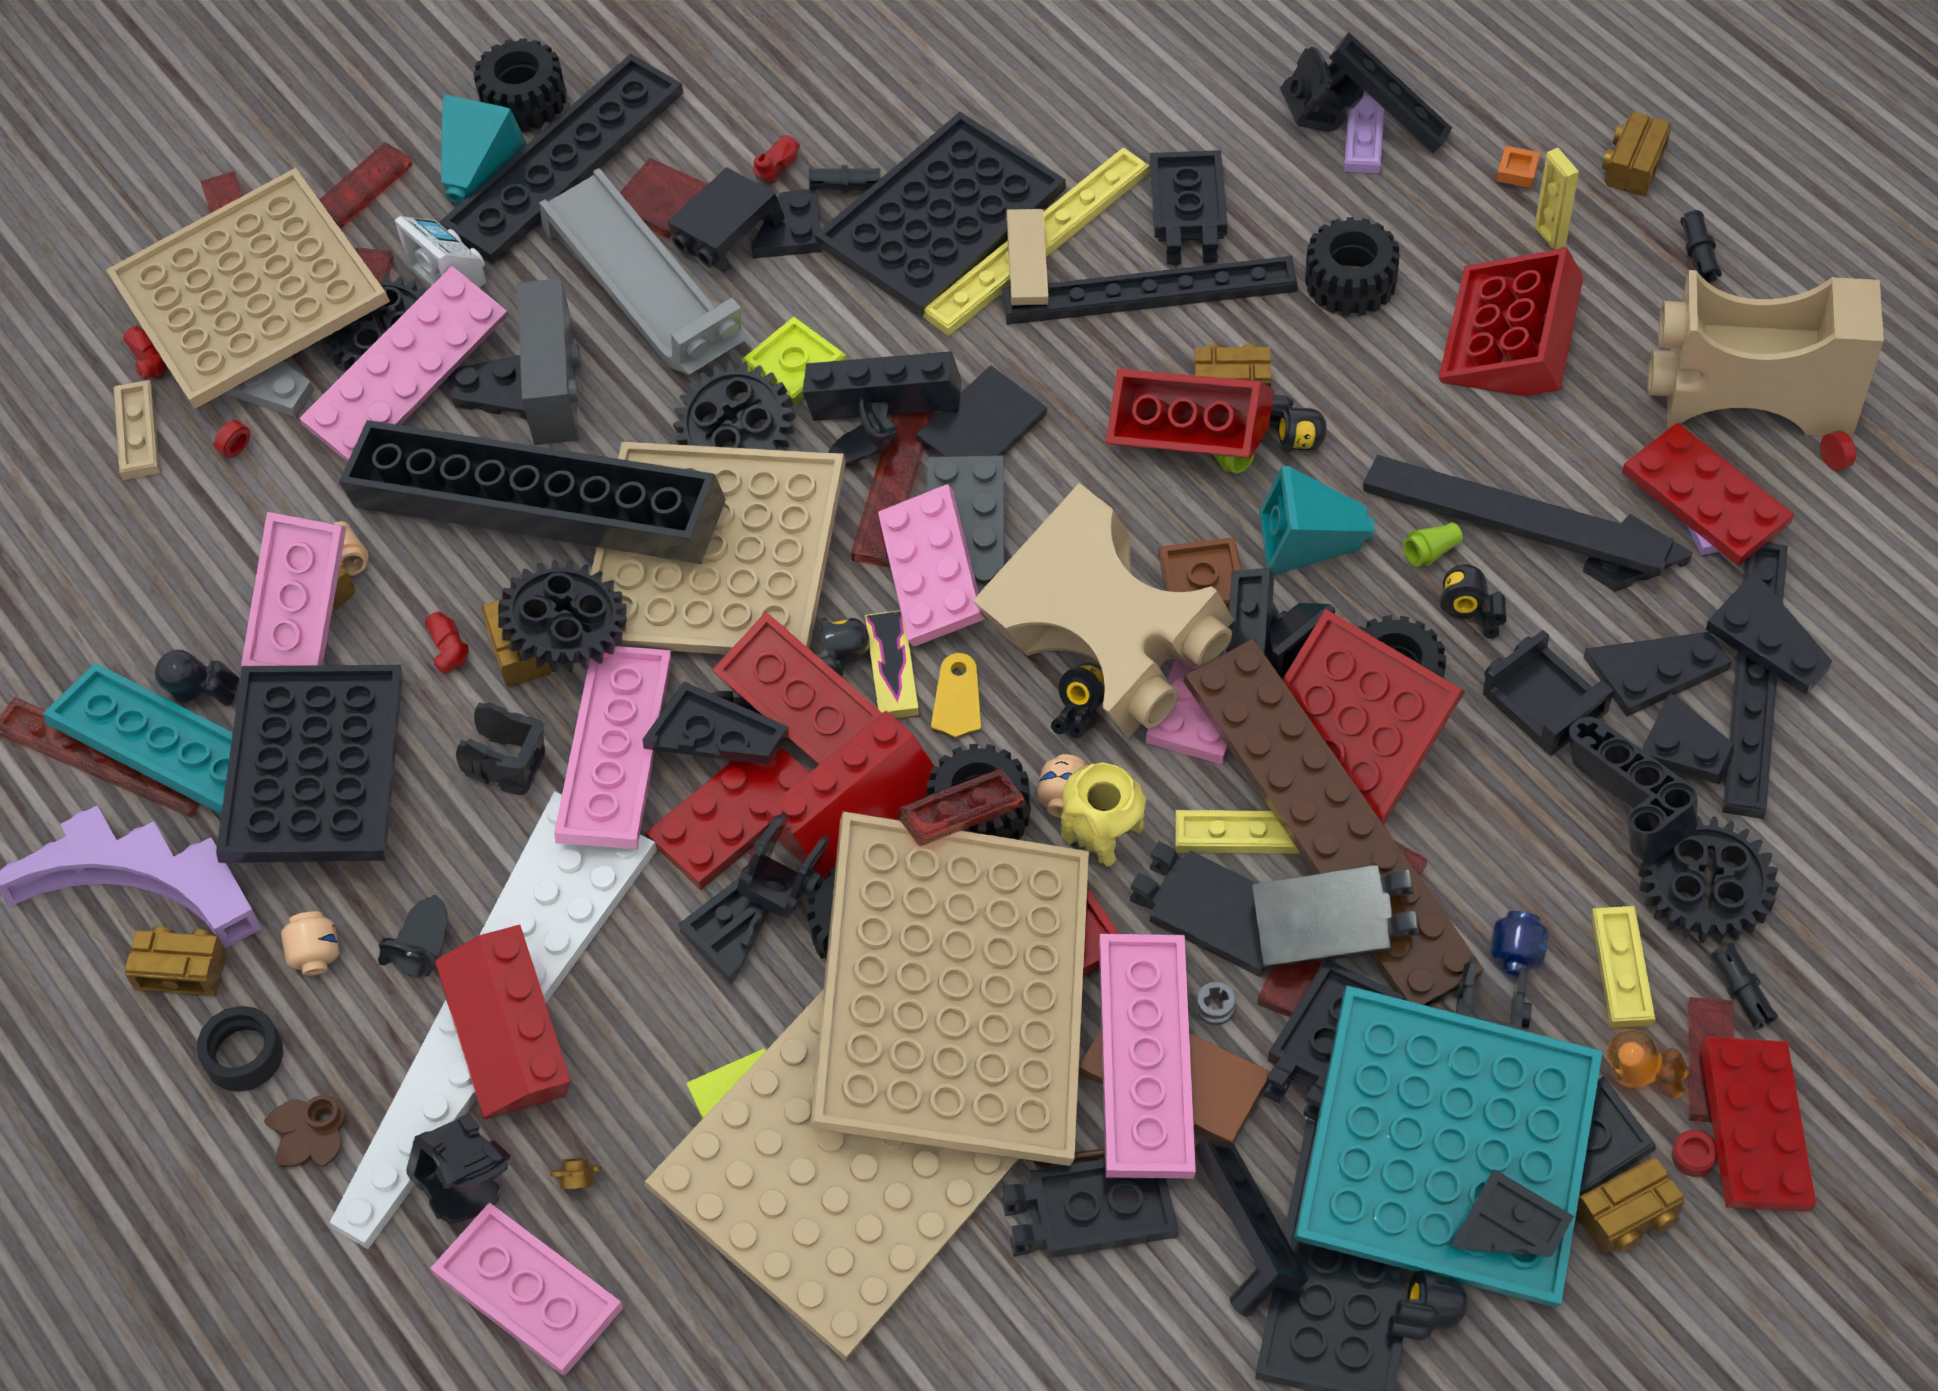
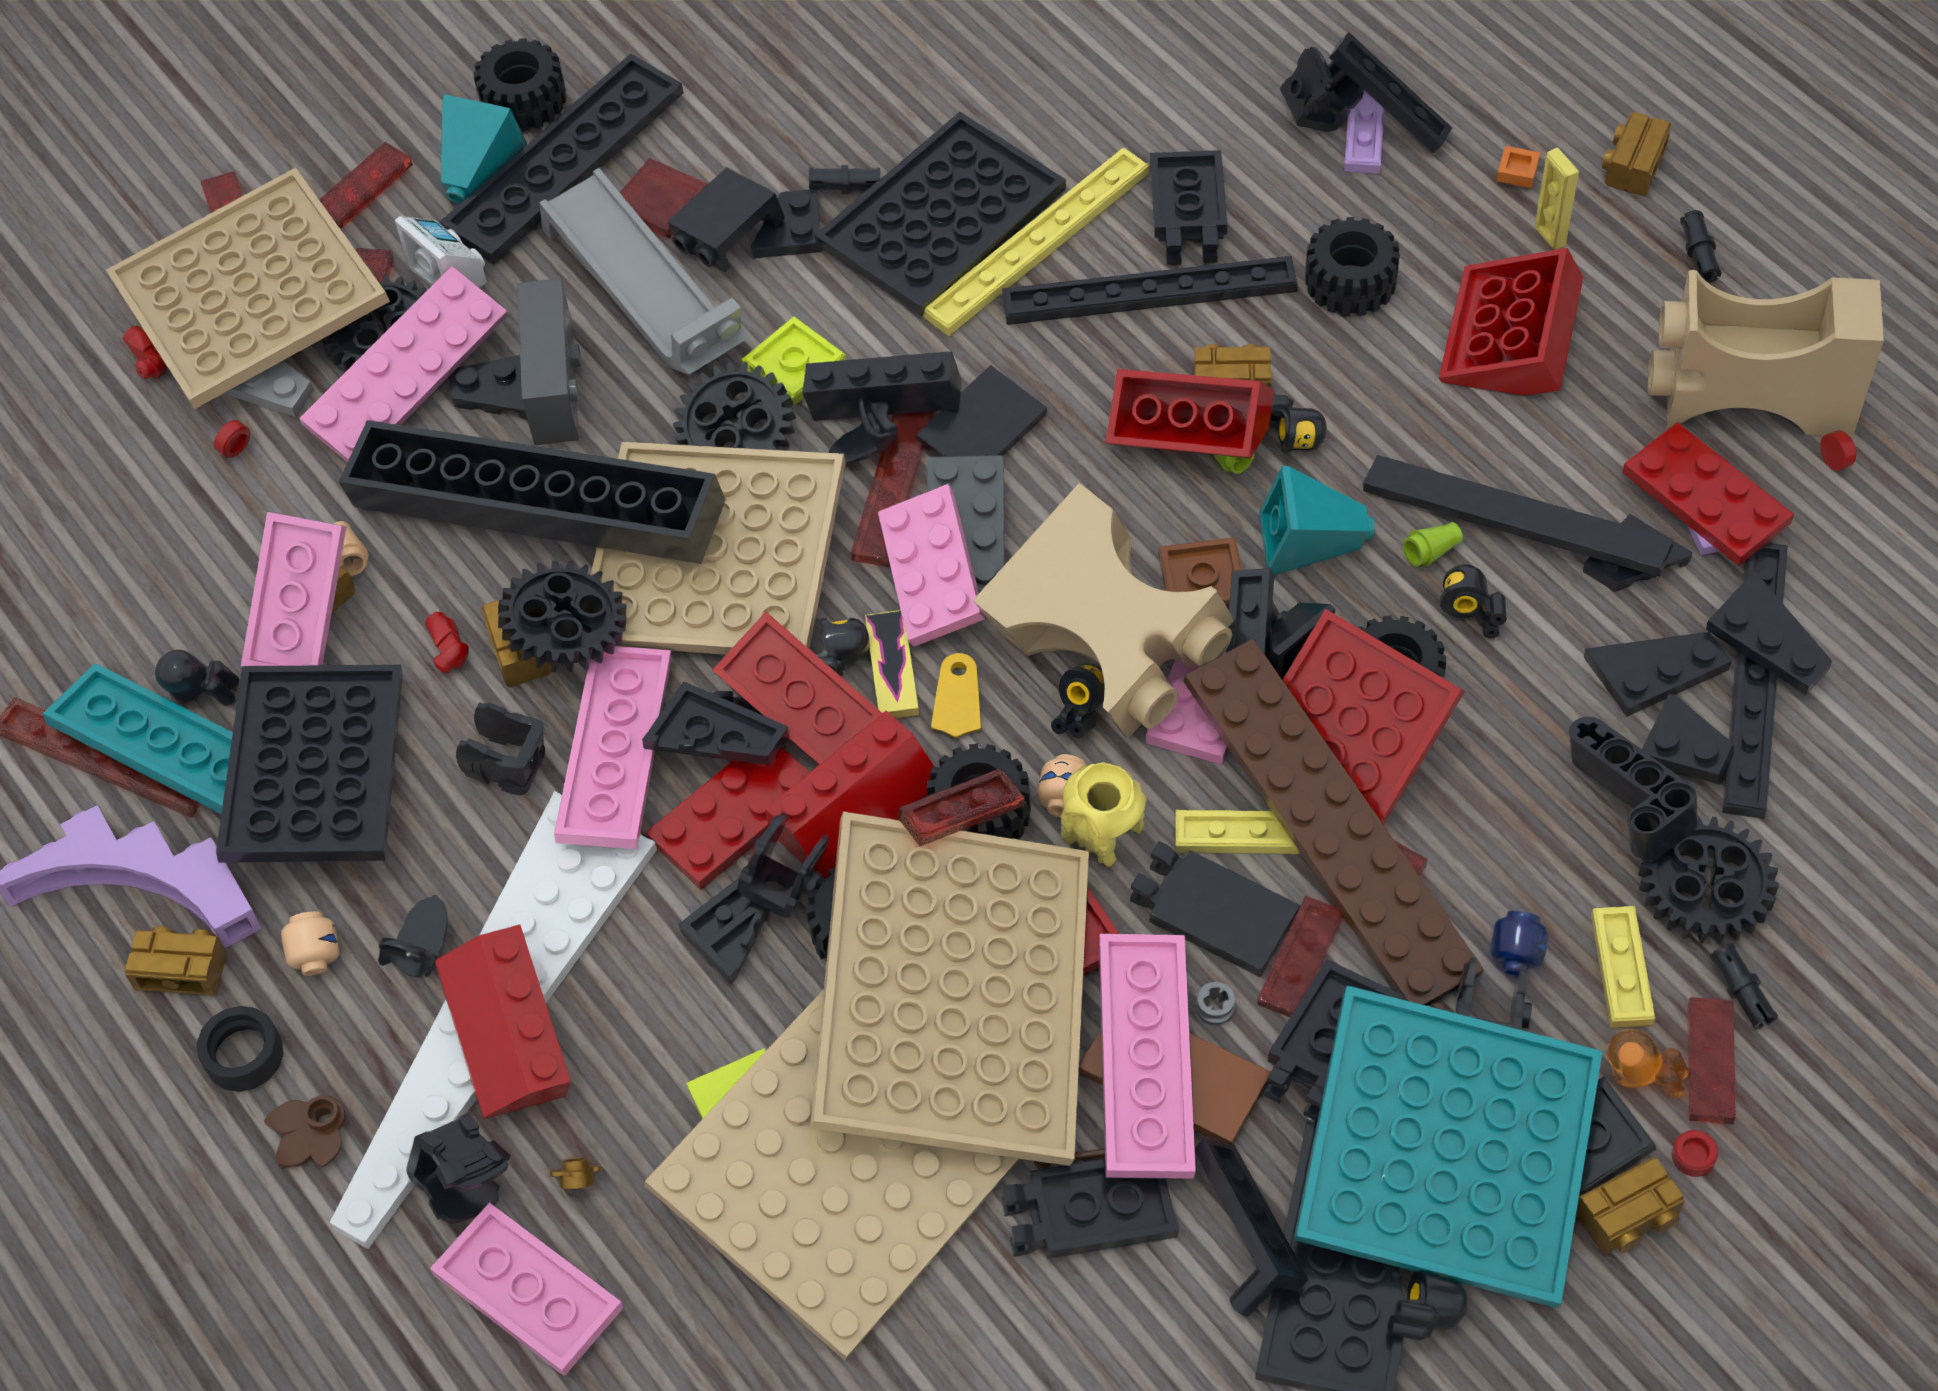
(136, 430): tan tile -> none
(776, 159): red arm -> none
(1027, 257): tan tile -> none
(1331, 915): tile -> none
(1511, 1221): black wing -> none
(1543, 693): black panel -> none
(1757, 1124): red plate -> none

